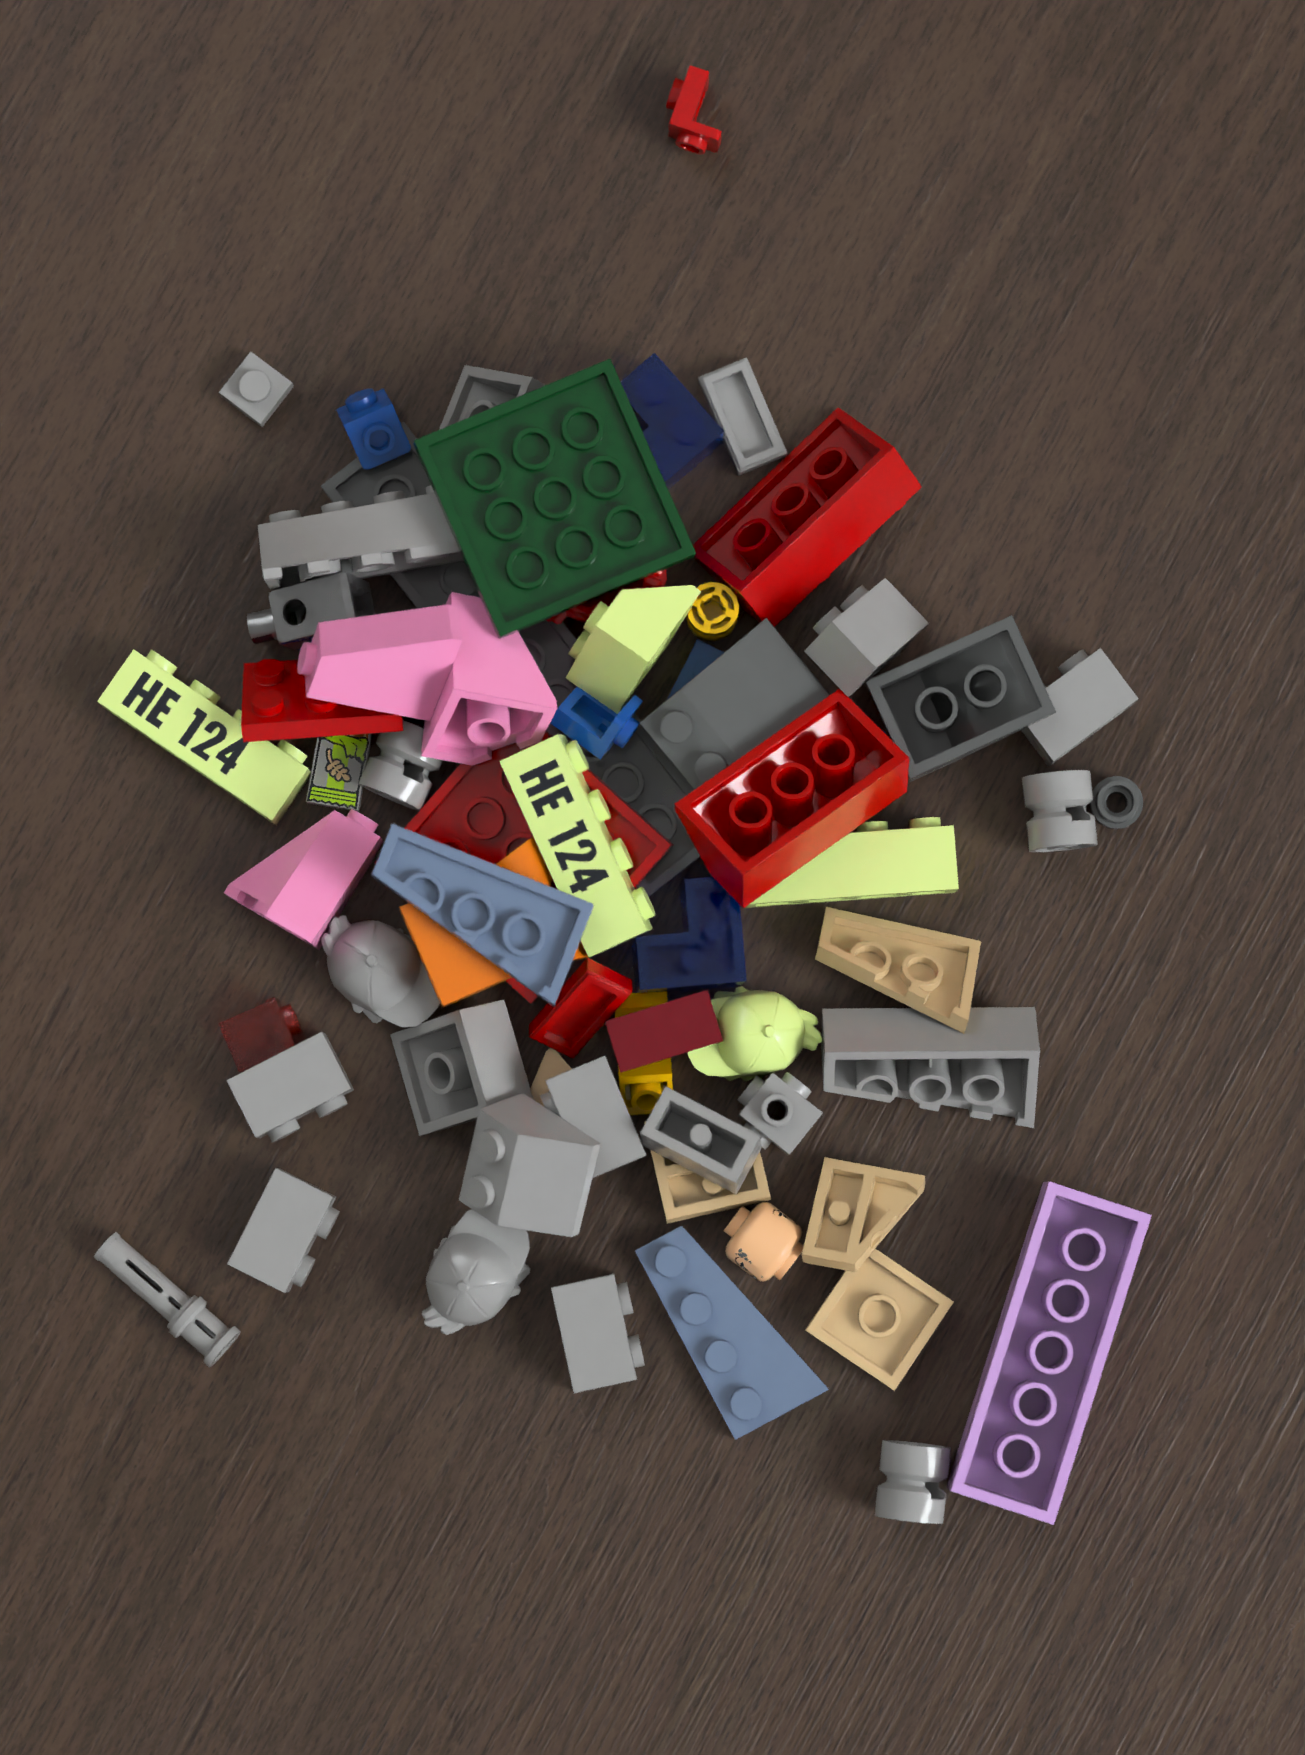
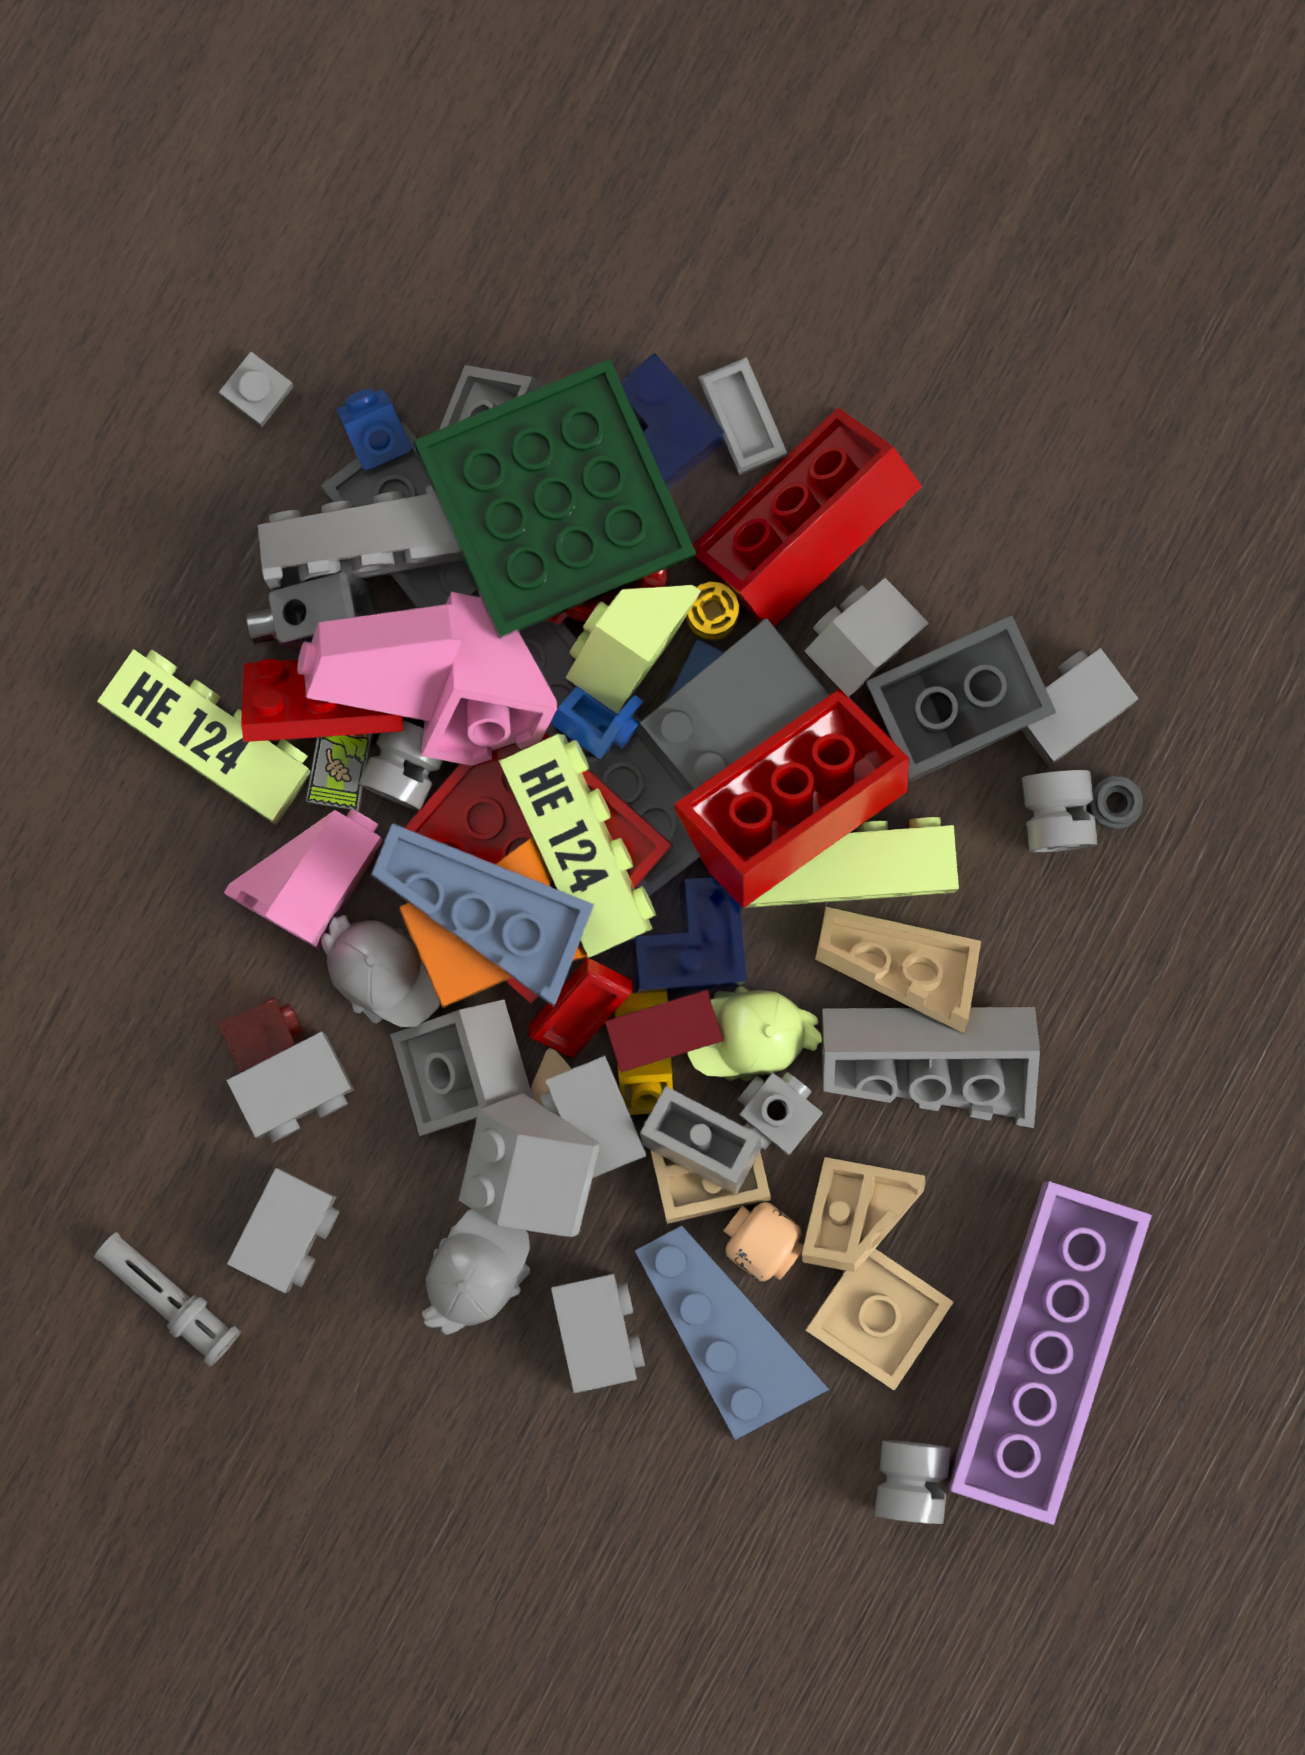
(685, 101): red bracket -> none

